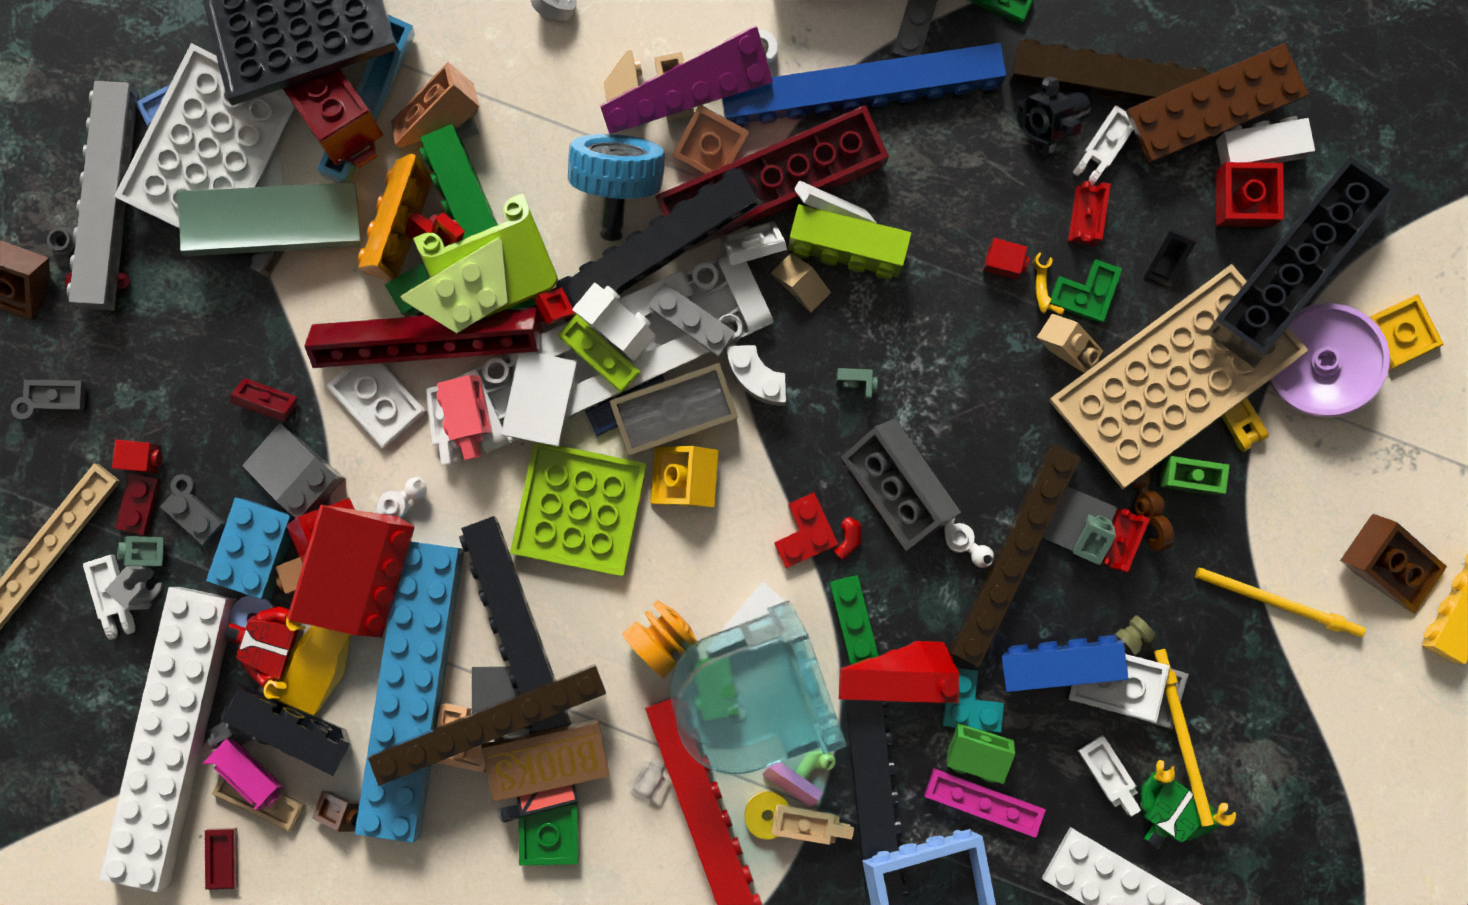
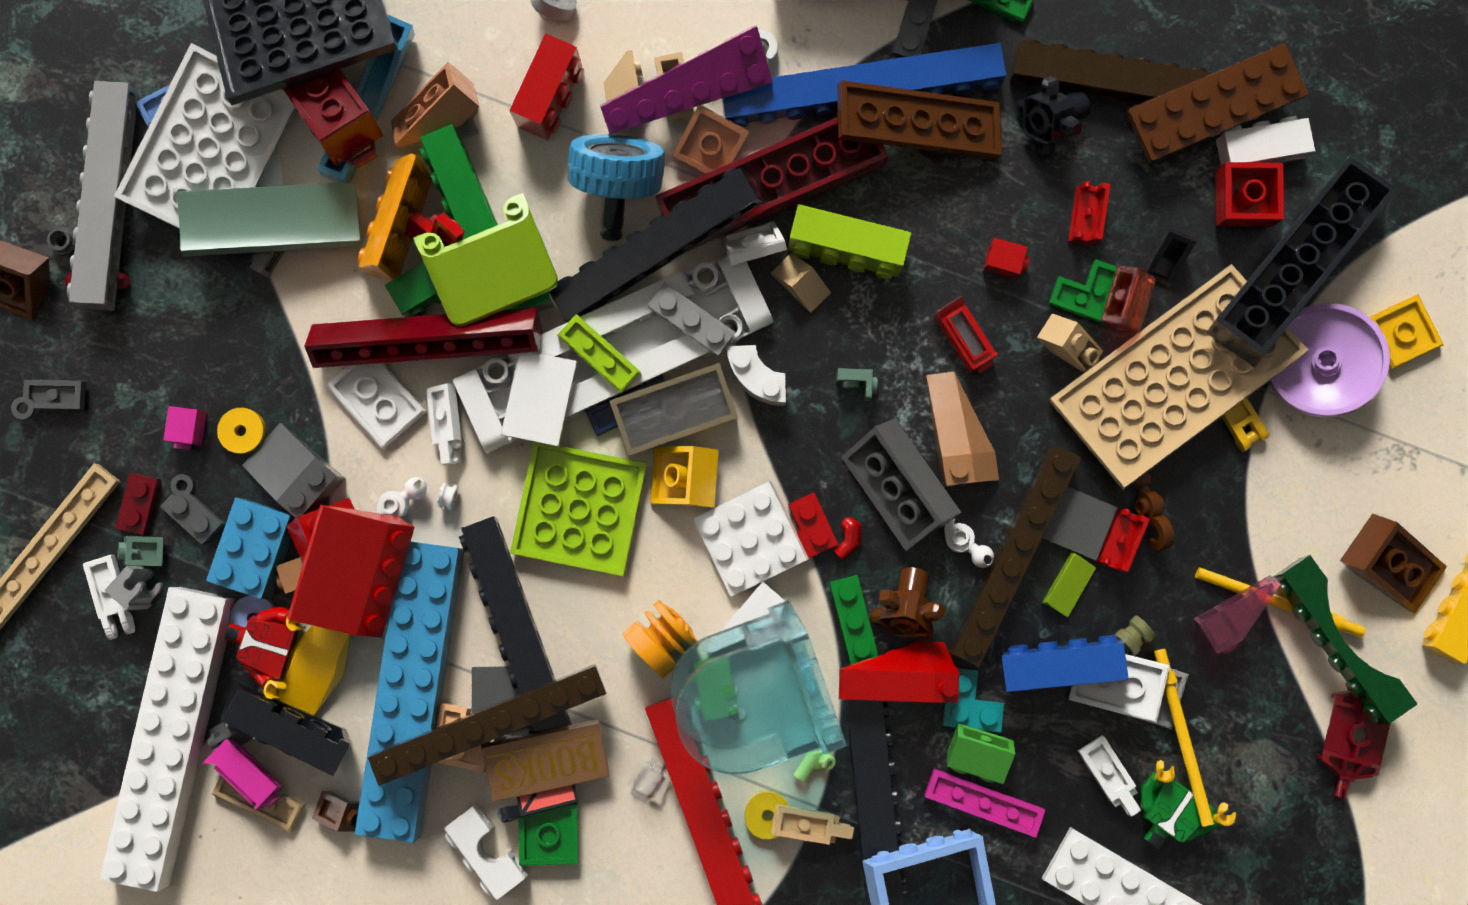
(136, 456): red brick -> none
(184, 427): none -> dark pink brick
(221, 859): dark red tile -> none
(232, 421): none -> yellow piece
(263, 399): dark red plate -> none
(448, 496): none -> white bush
(464, 289): yellowish green wing -> none
(464, 413): coral hinge -> none
(497, 874): none -> white arch
(547, 87): none -> red brick
(553, 306): red tile -> none
(614, 322): white brick -> none
(751, 538): none -> white plate
(793, 783): bright pink tile -> none
(824, 201): white tile -> none
(907, 610): none -> reddish brown piece
(918, 120): none -> reddish brown plate
(960, 440): none -> medium nougat wedge
(965, 336): none -> red window
(1041, 286): yellow piece -> none
(1069, 584): none -> lime slope
(1095, 539): sand green bracket -> none
(1106, 143): white hinge -> none
(1128, 299): none -> clear red brick
(1194, 476): bright green brick -> none
(1233, 618): none -> clear pink slope
(1307, 589): none -> dark green arch
(1342, 753): none -> dark red plate

